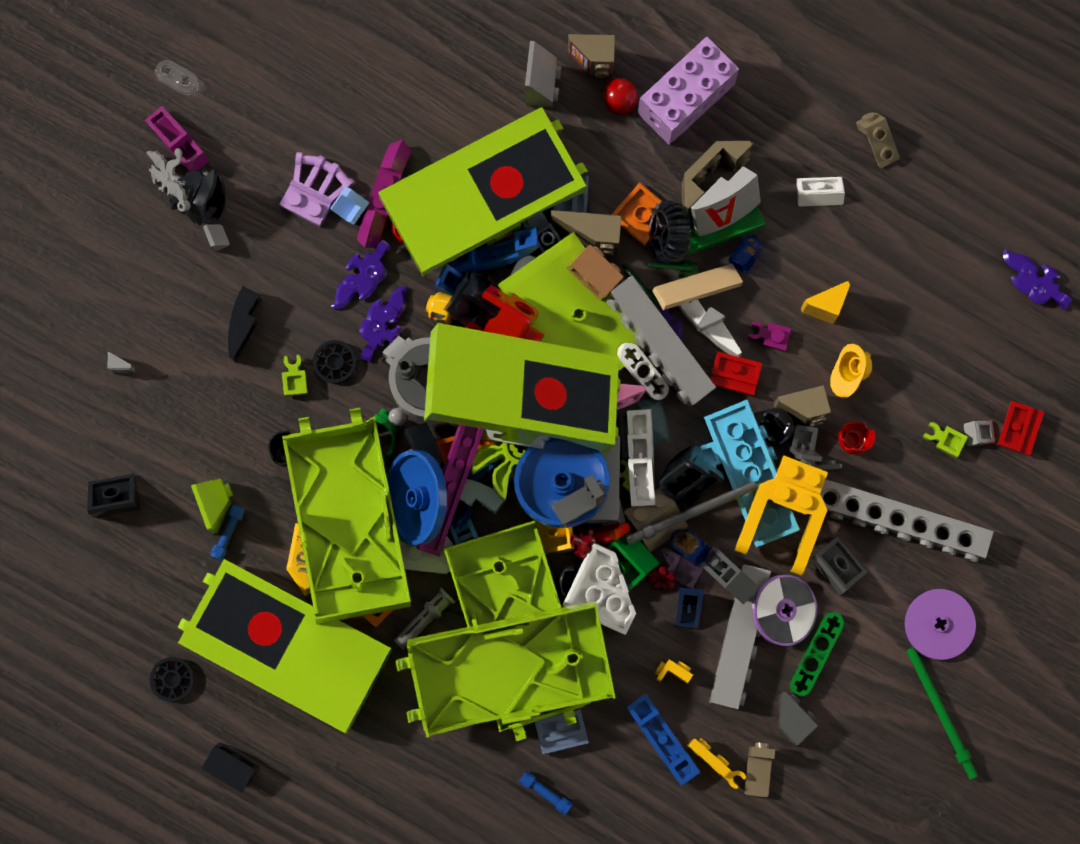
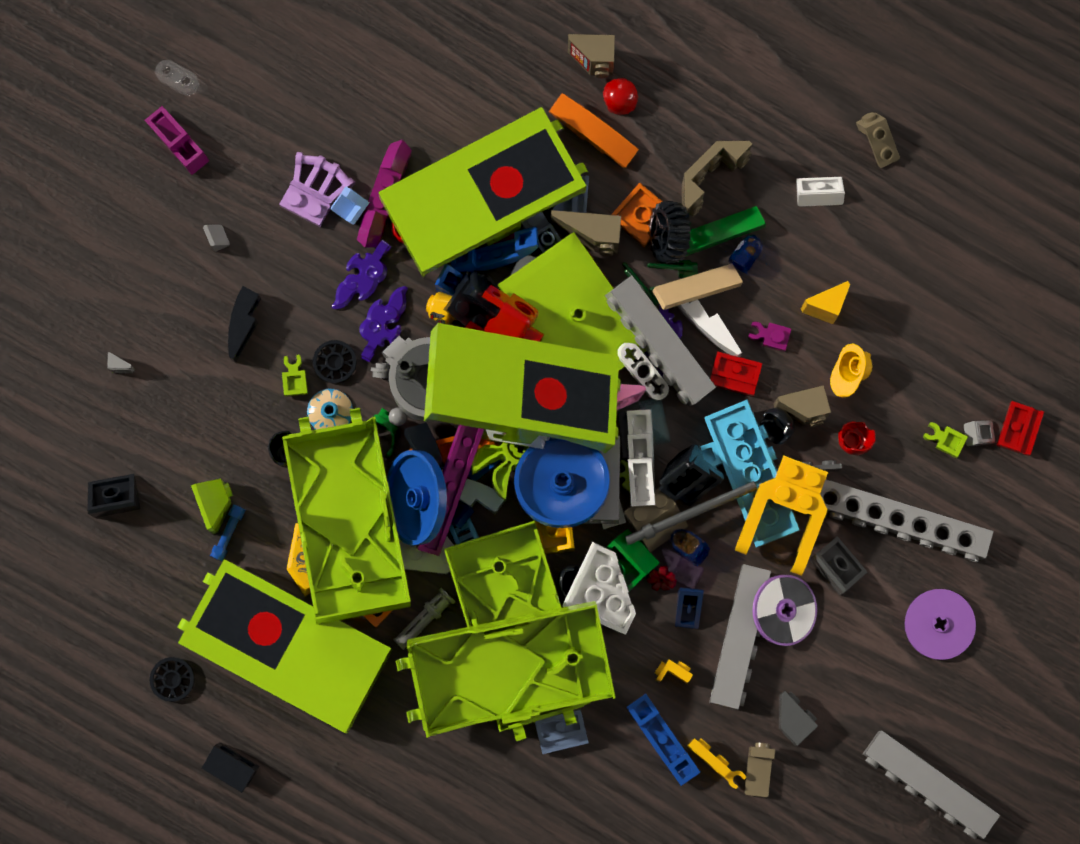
(194, 192): black helmet -> none
(321, 401): none -> tan dish
(381, 370): none -> light grey plate
(541, 77): light grey slope -> none
(562, 805): blue bar -> none
(580, 501): dark grey bracket -> none
(583, 542): dark red plant -> none
(593, 130): none -> orange slope
(595, 271): medium nougat brick -> none
(608, 533): red plate -> none
(688, 90): lavender piece -> none
(711, 318): light grey slope -> none
(726, 202): light grey slope -> none
(729, 575): dark grey slope -> none
(804, 442): dark grey bracket -> none
(818, 655): green beam -> none
(931, 785): none -> light grey brick
(963, 756): green bar -> none
(1038, 289): dark purple piece -> none

